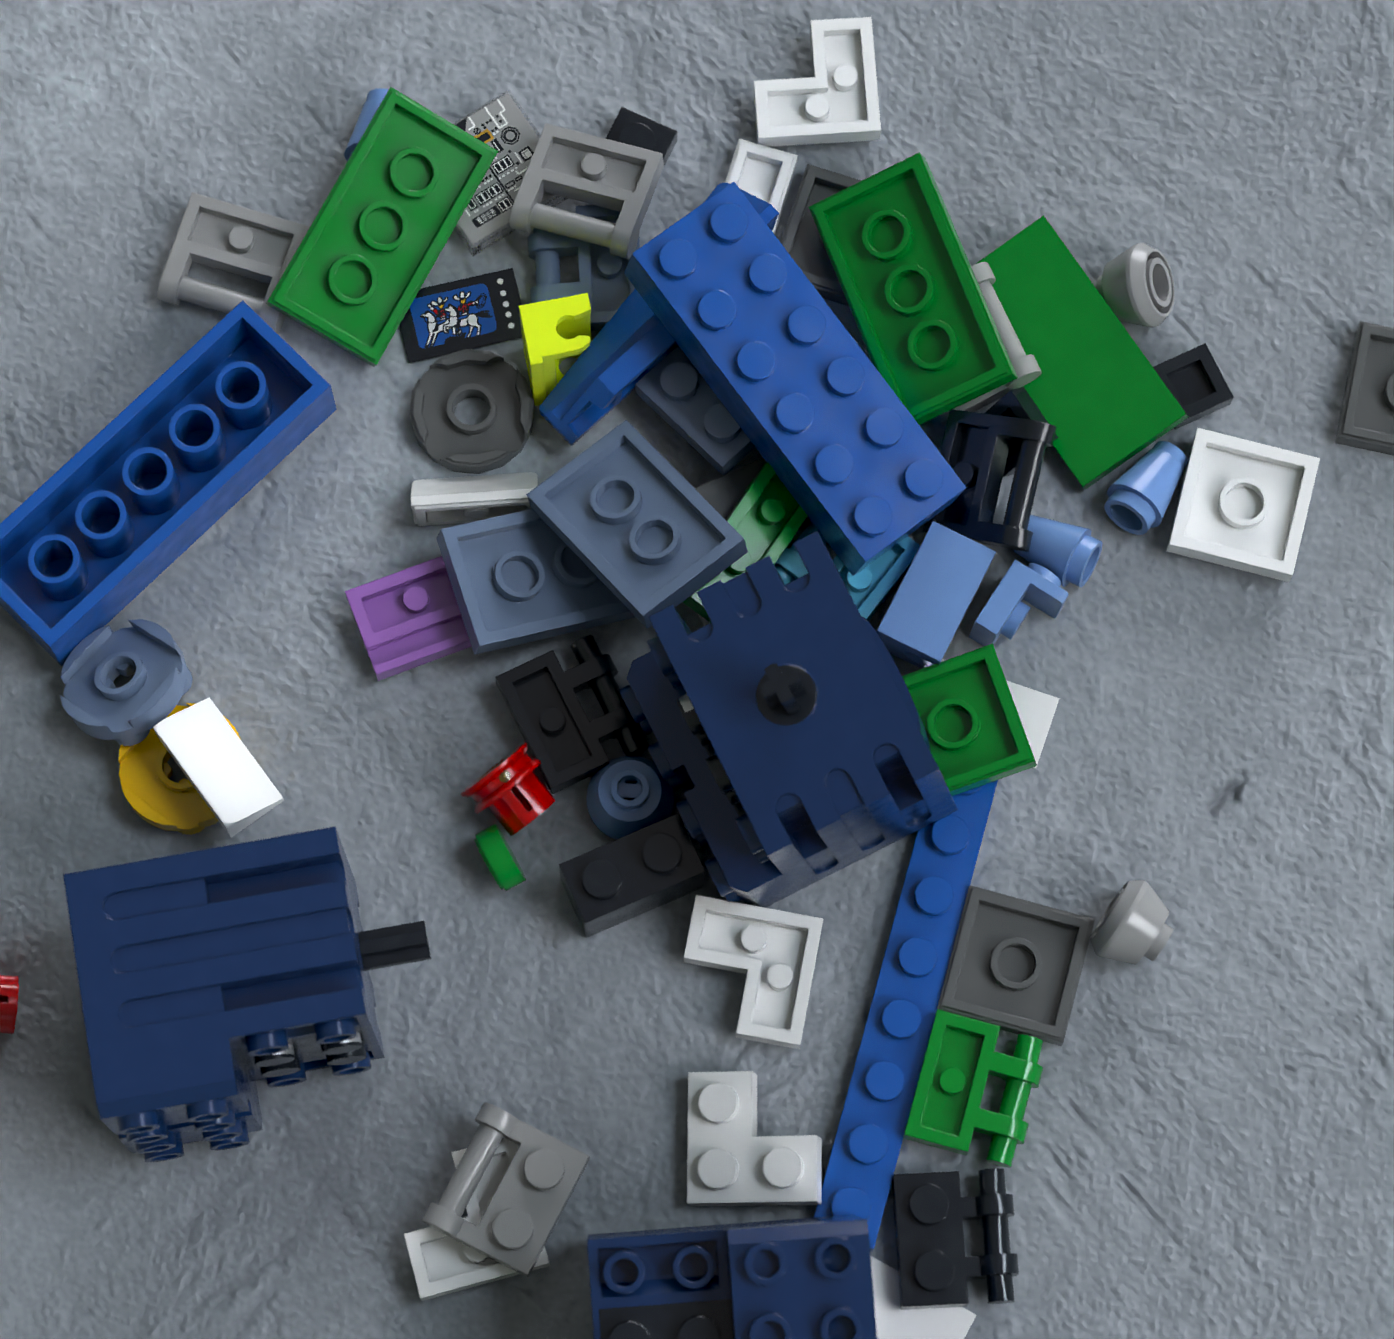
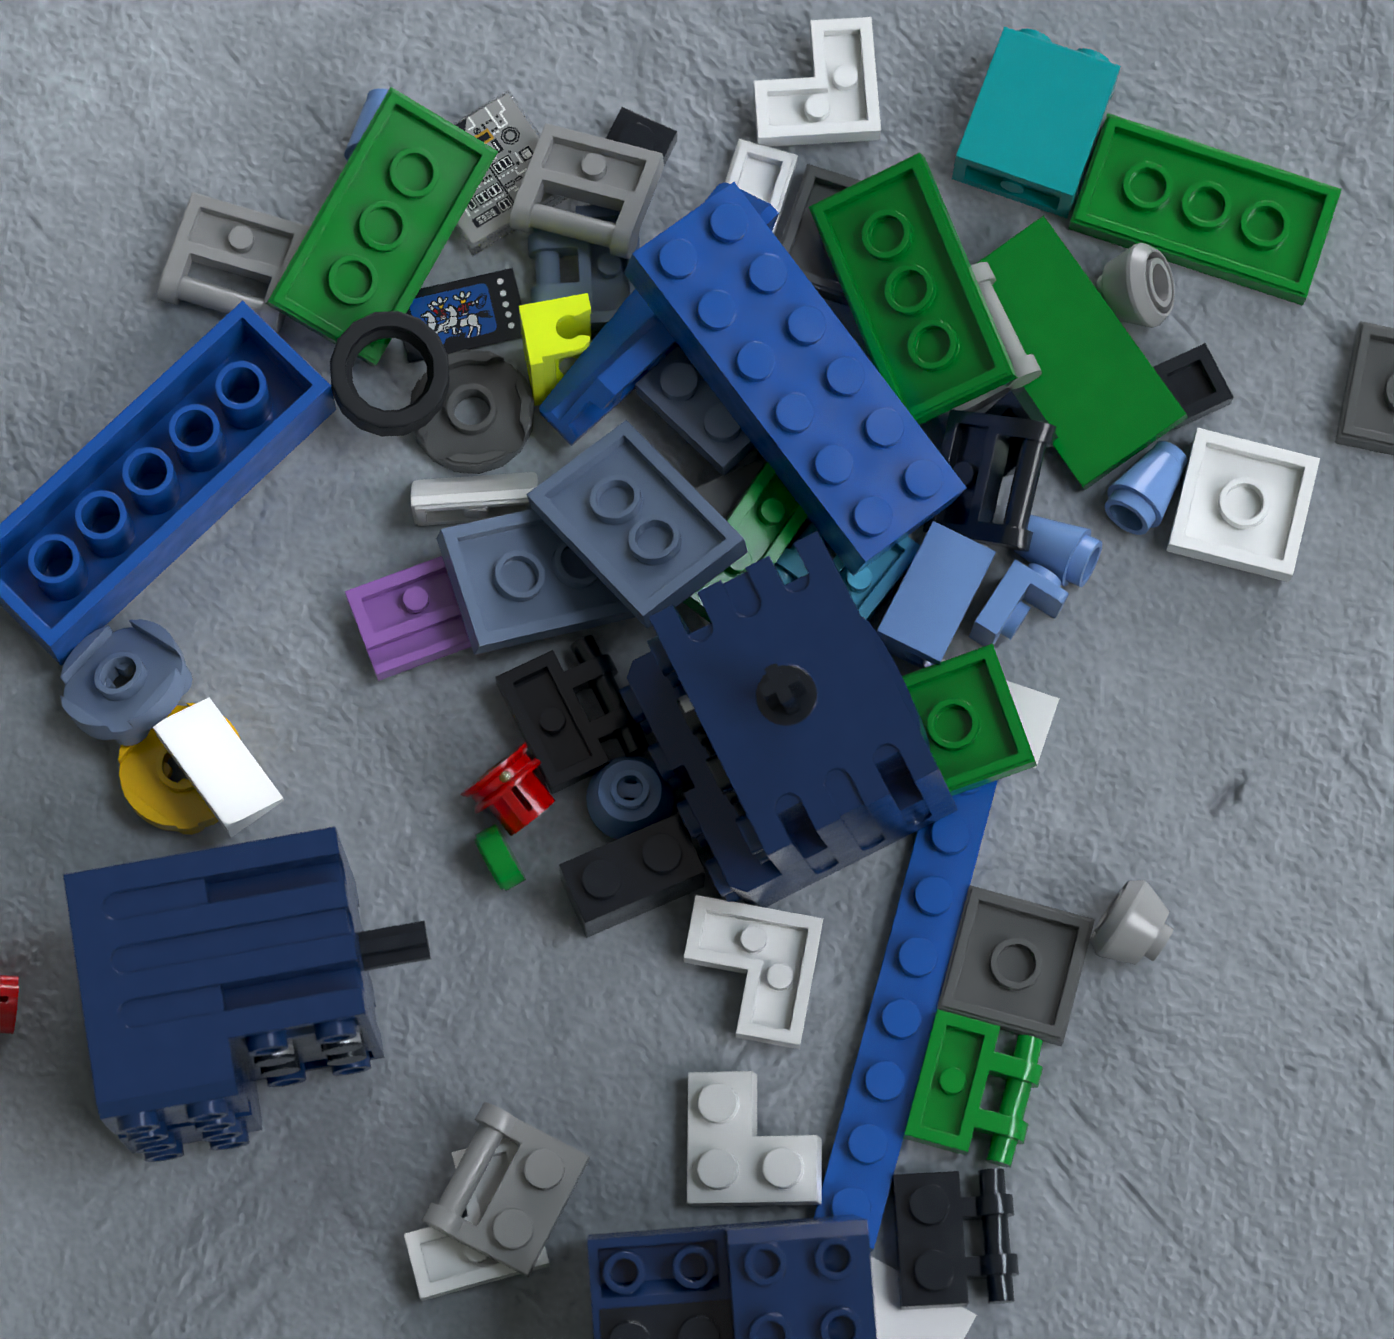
(382, 326): none -> black tyre
(1035, 121): none -> teal panel
(1205, 208): none -> green tile

